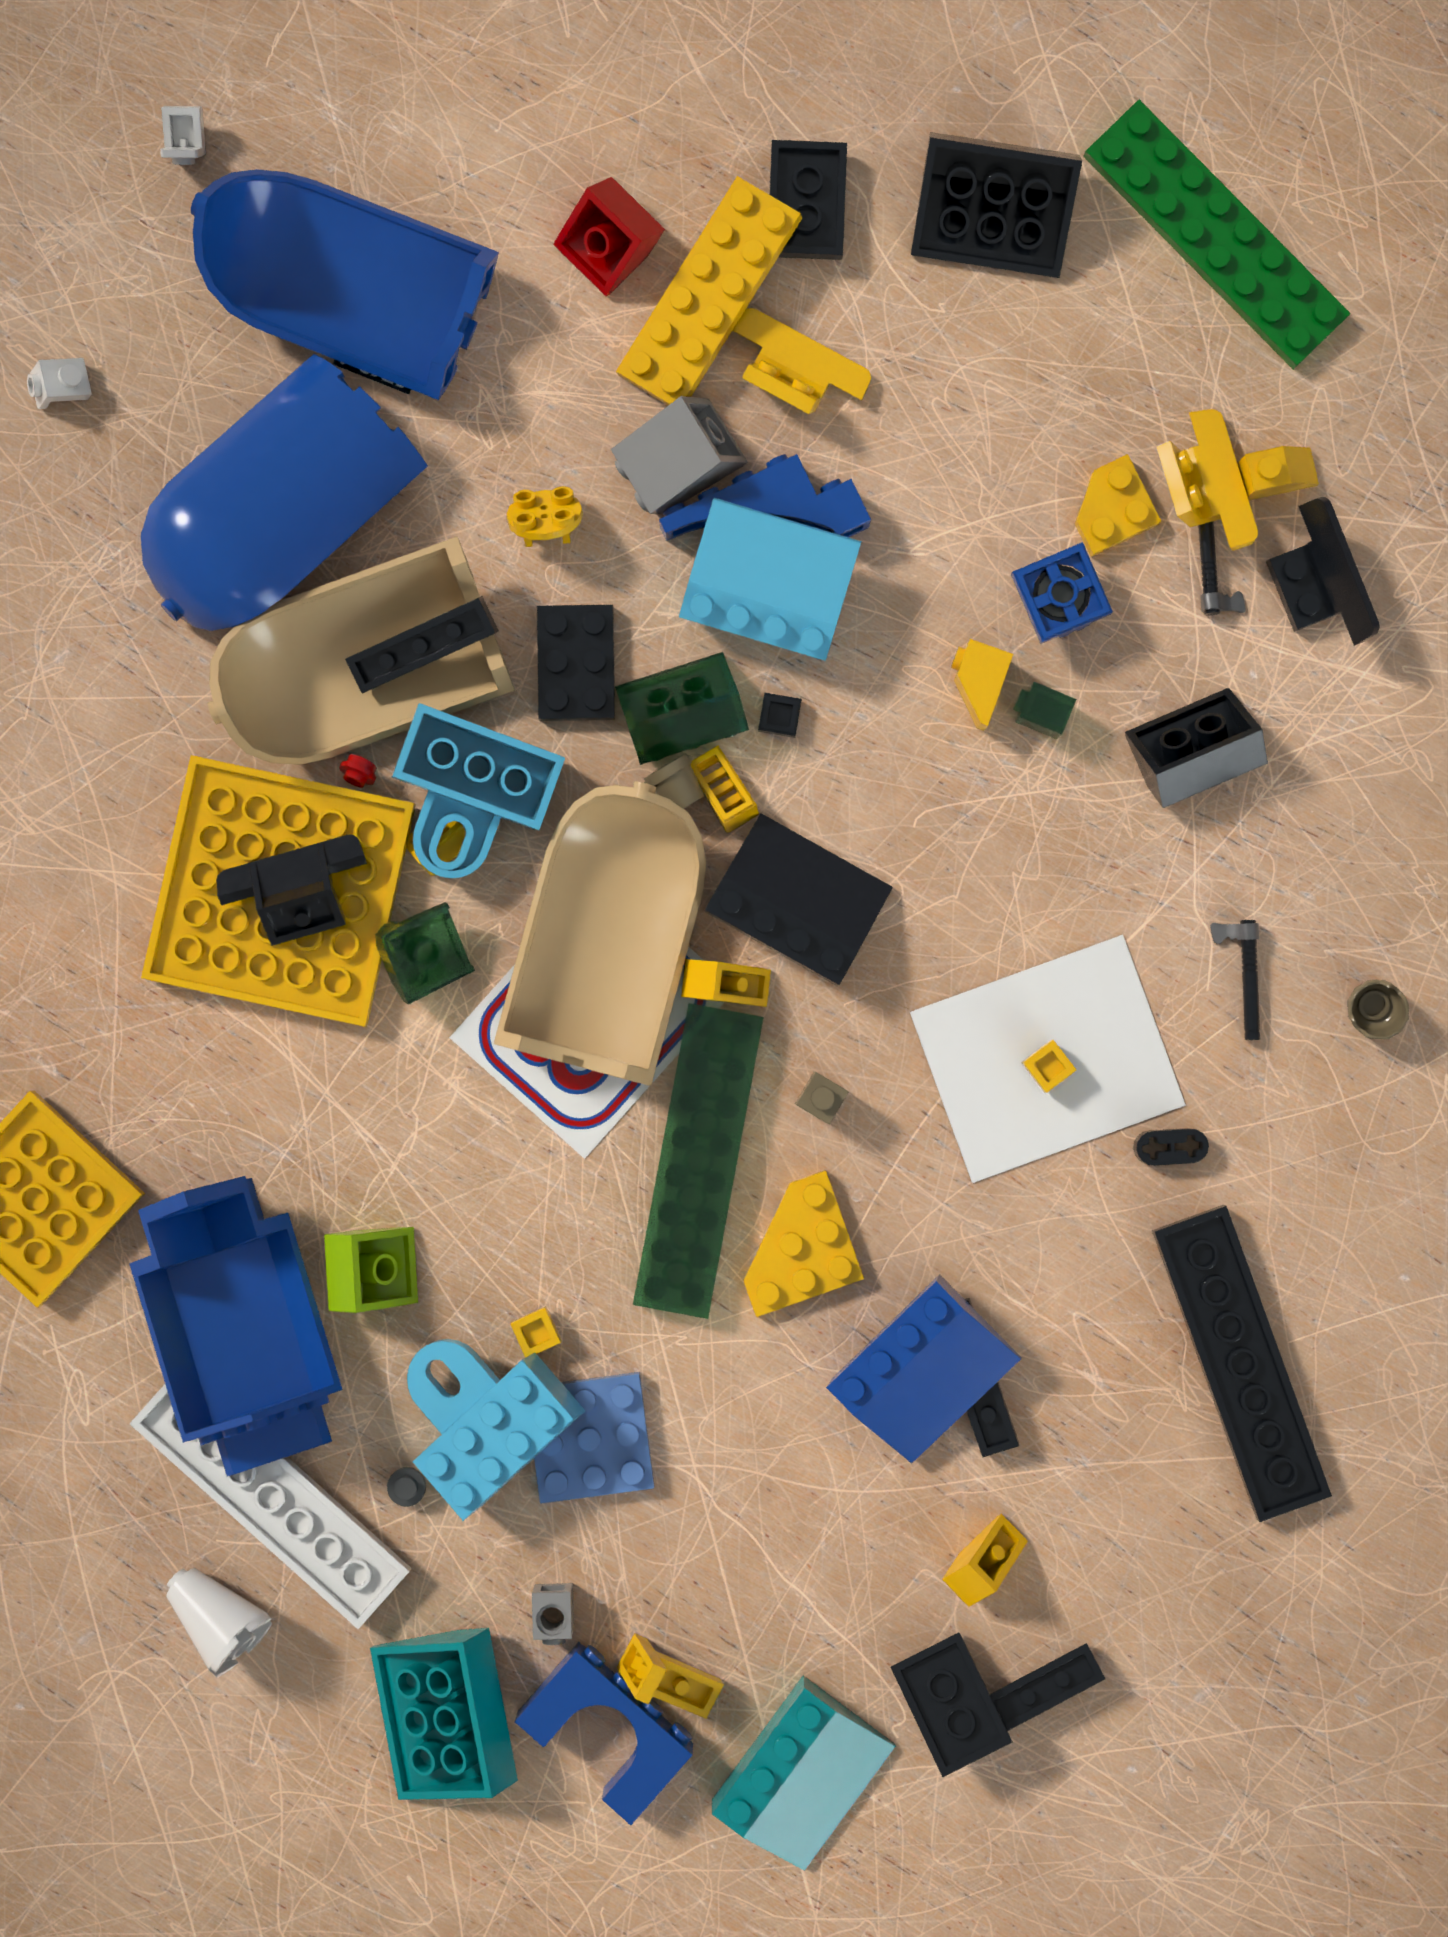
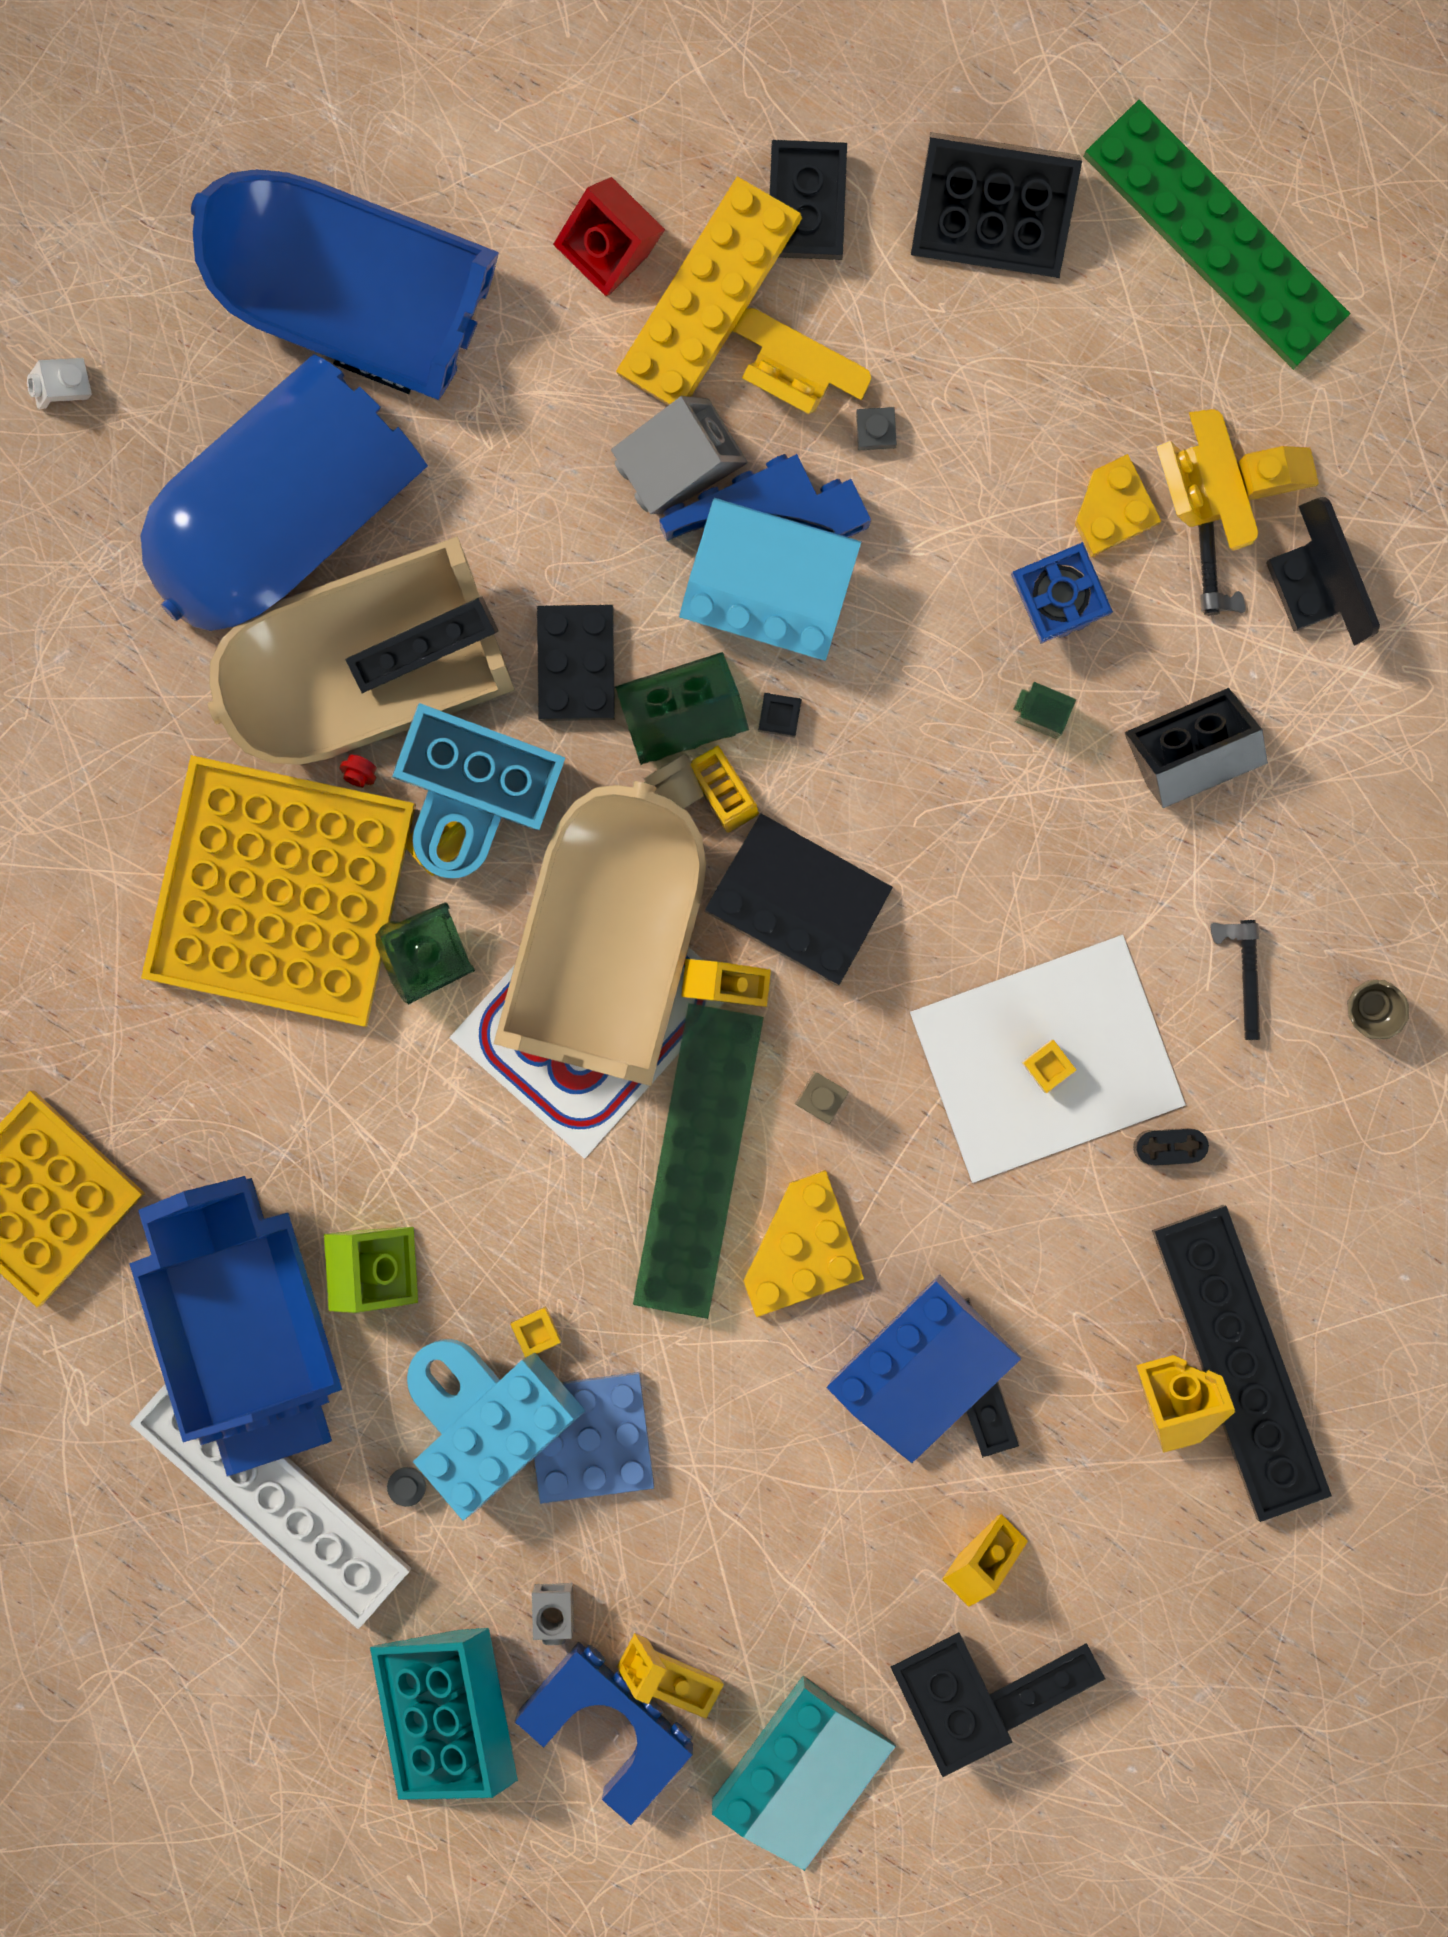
(183, 134): white bracket -> none
(216, 1619): white cone -> none
(294, 887): black plate -> none
(544, 514): yellow plate -> none
(876, 428): none -> dark grey plate
(980, 678): yellow slope -> none
(1183, 1401): none -> yellow slope

